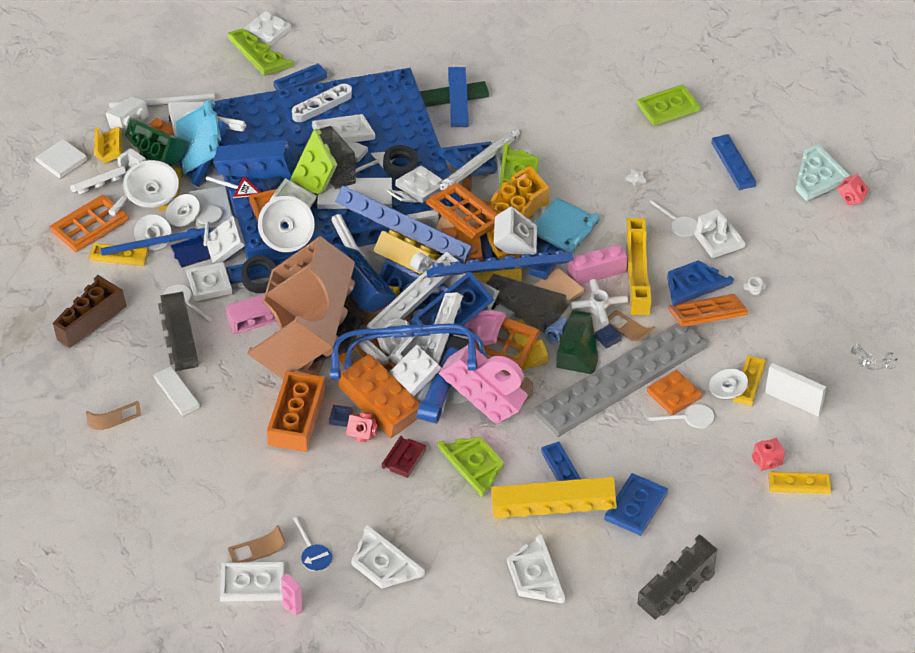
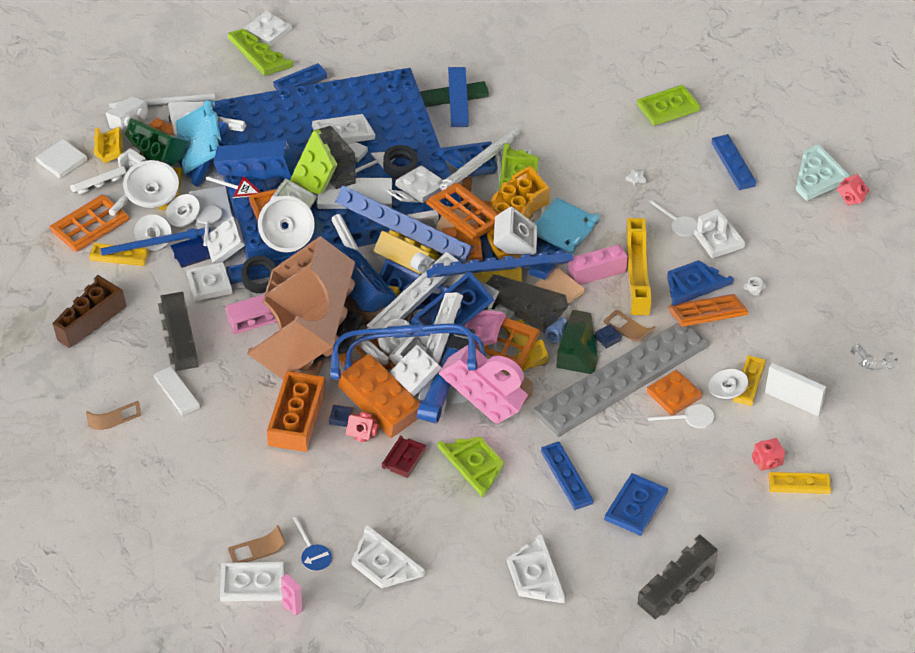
(187, 295): white piece -> none
(339, 94): white beam -> none
(553, 497): yellow brick -> none
(599, 302): white bar -> none

